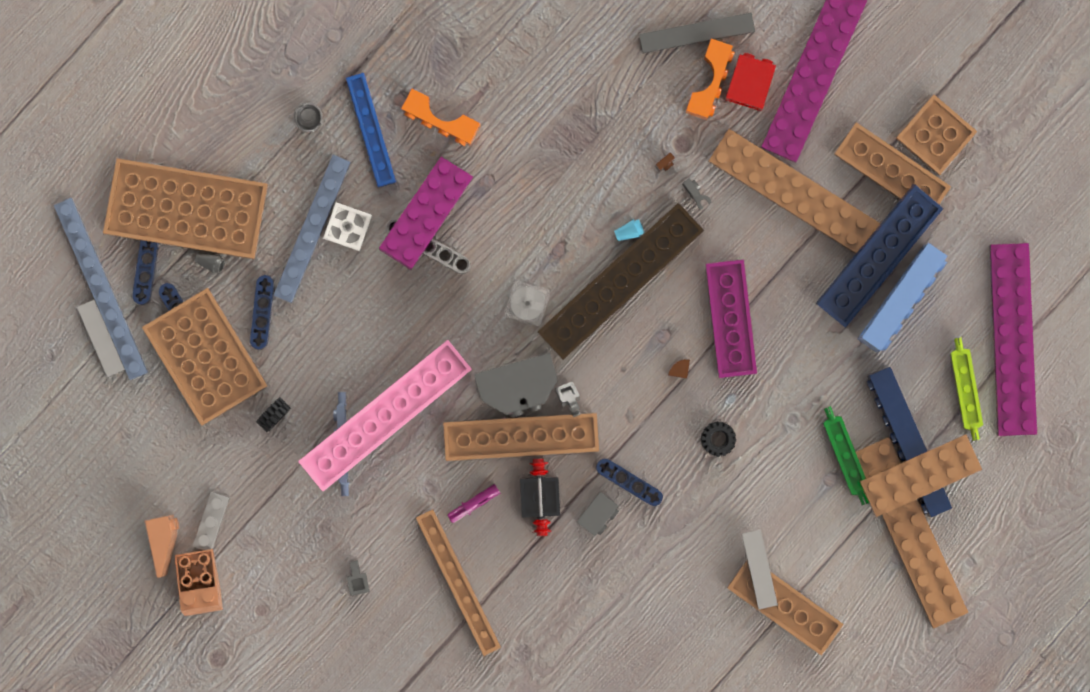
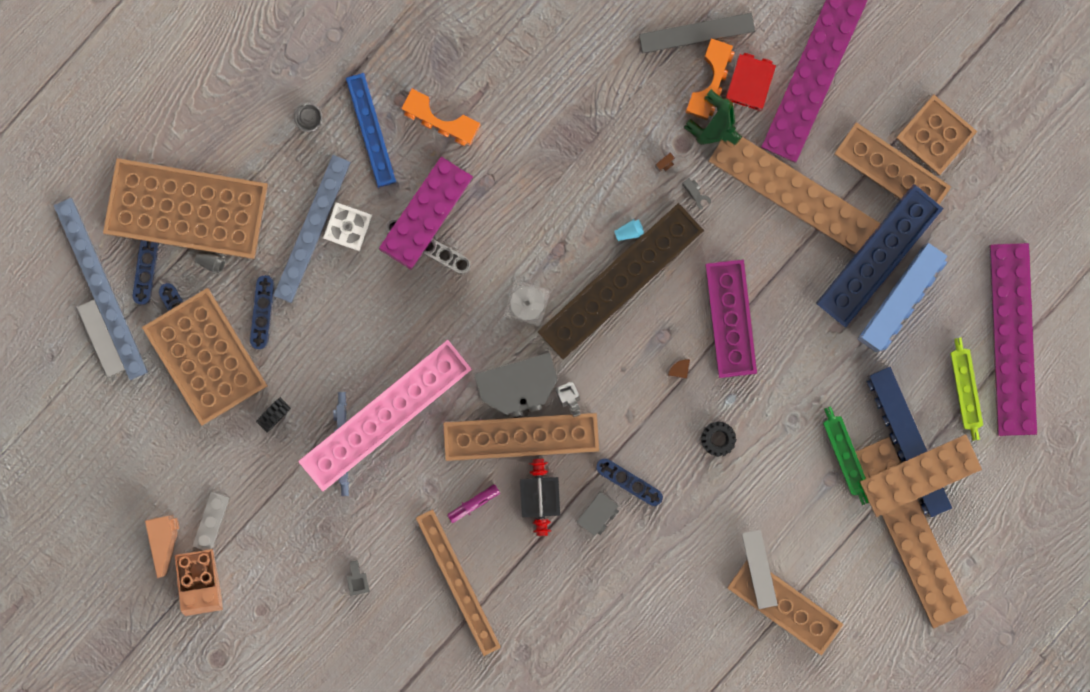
(721, 125): none -> dark green connector

